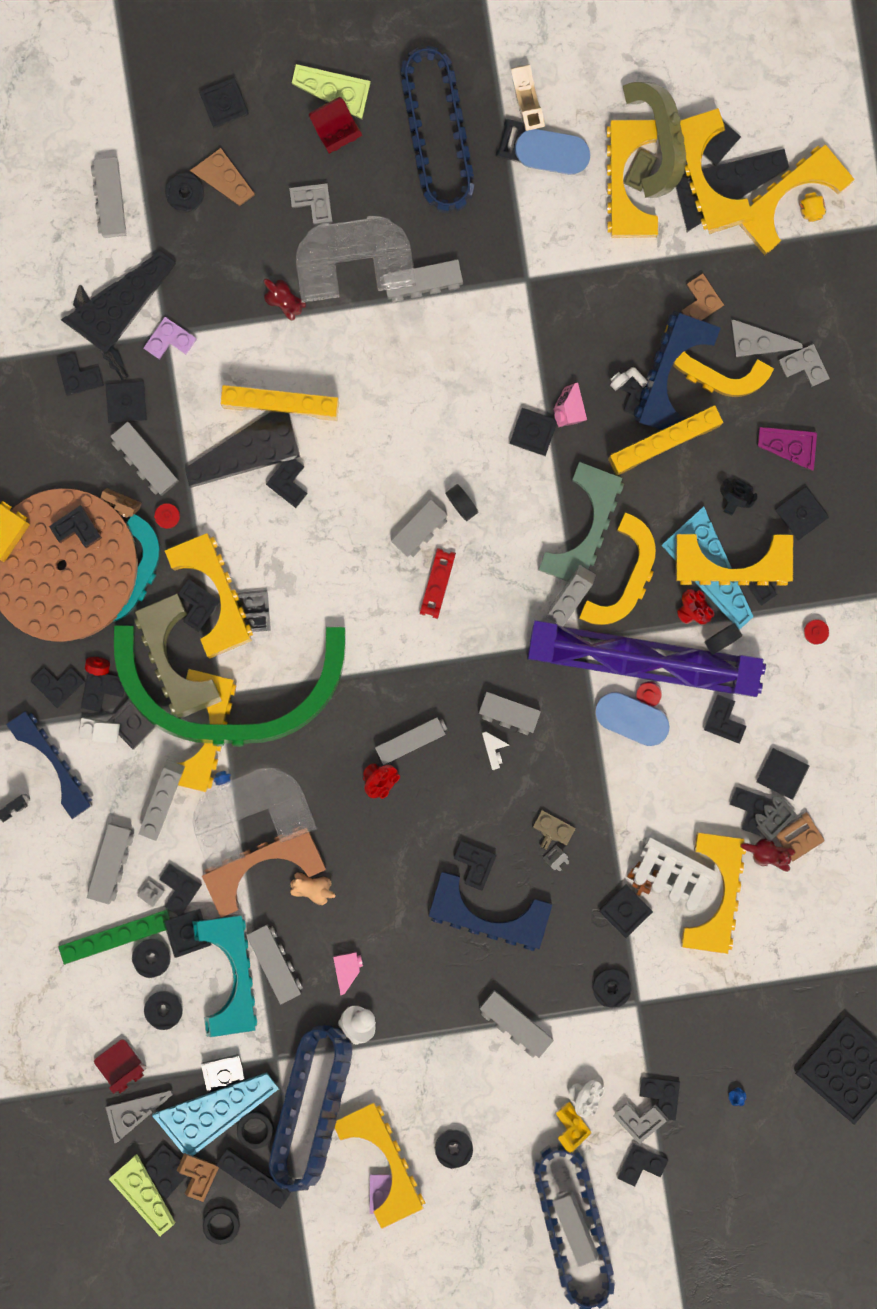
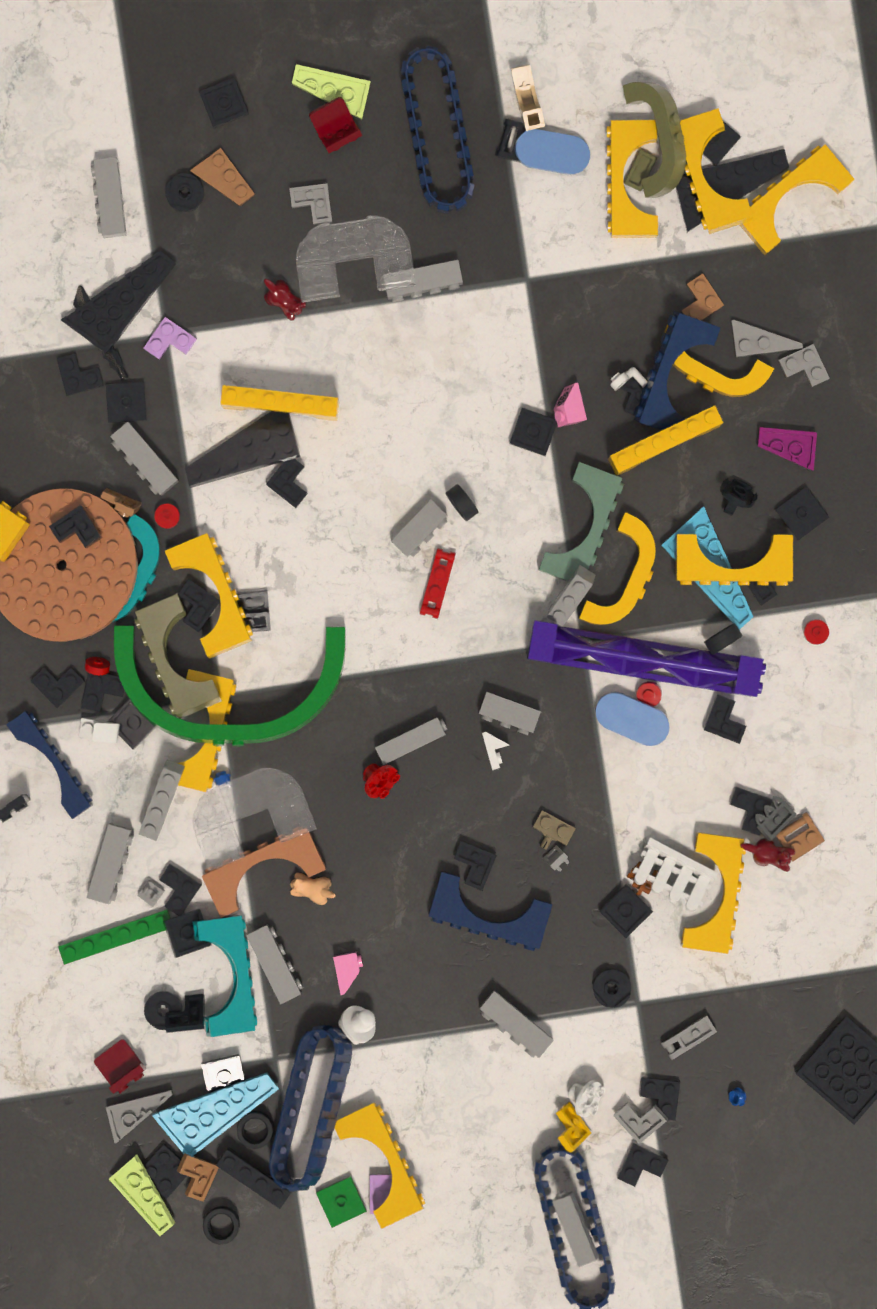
(141, 963): black plate -> none
(190, 1019): none -> black plate
(341, 1201): none -> green plate
(456, 1159): black plate -> none
(689, 1037): none -> light grey plate
(694, 608): red plate -> none
(783, 774): black slope -> none
(813, 207): yellow head -> none

